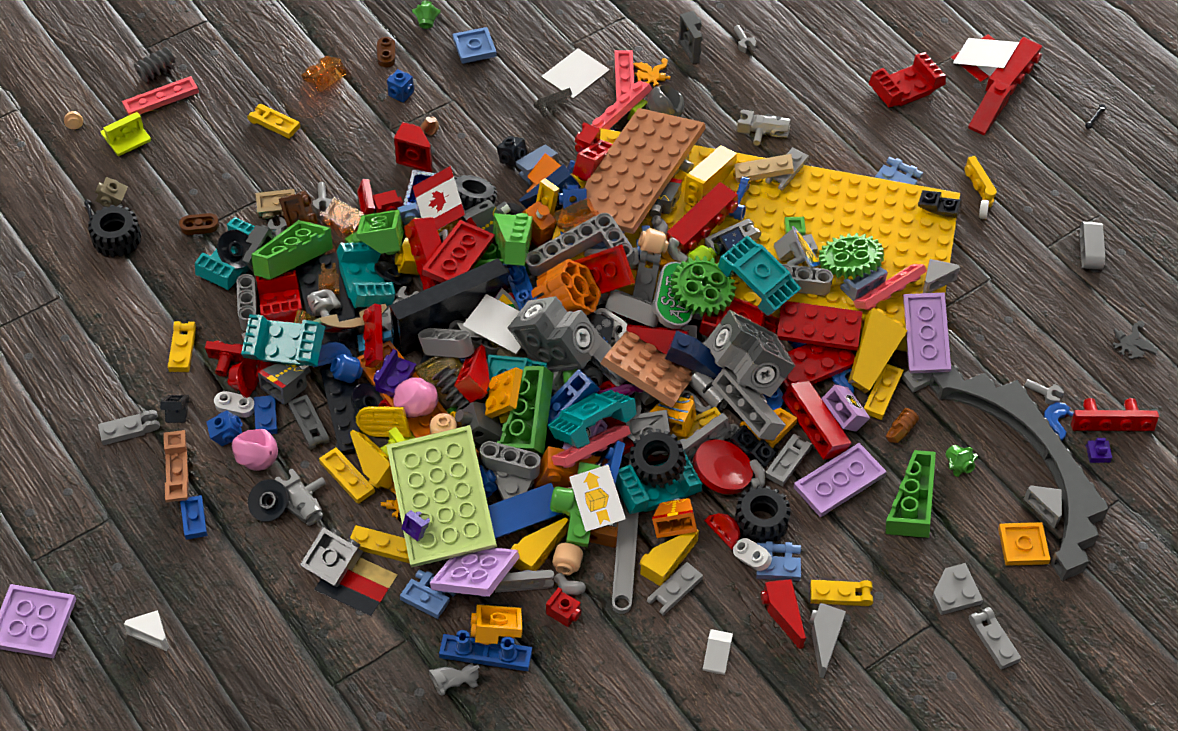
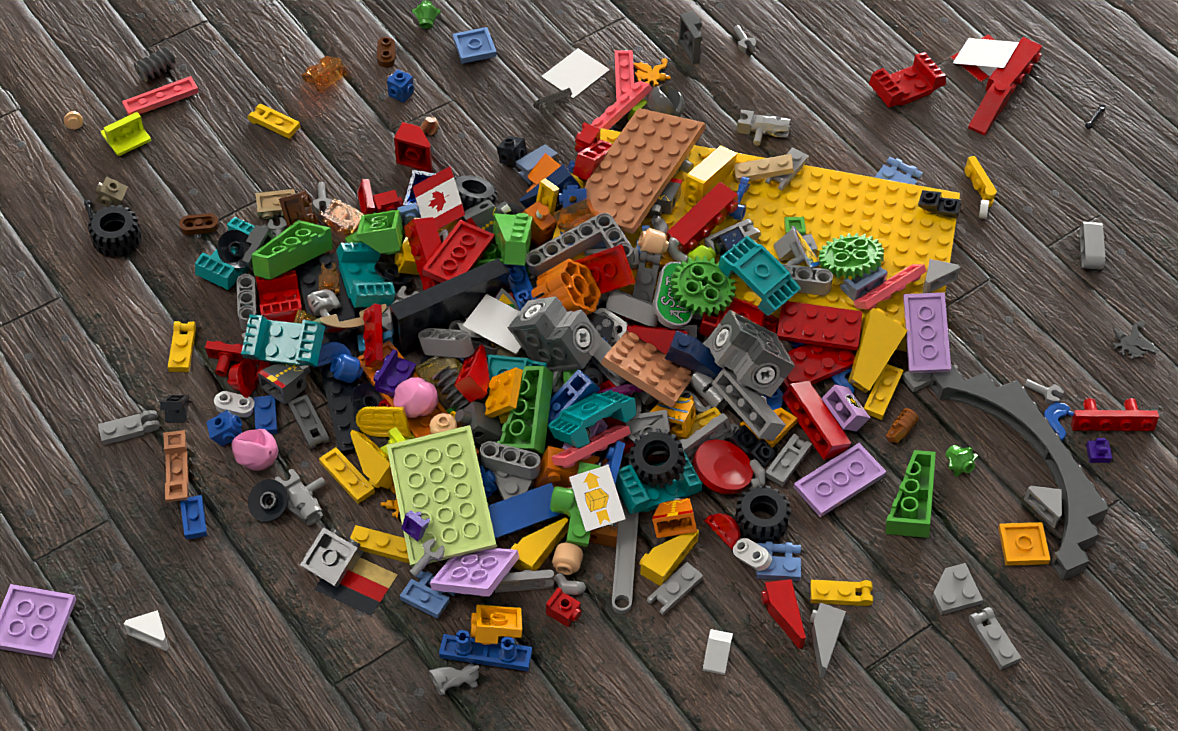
(427, 557): none -> light grey bar

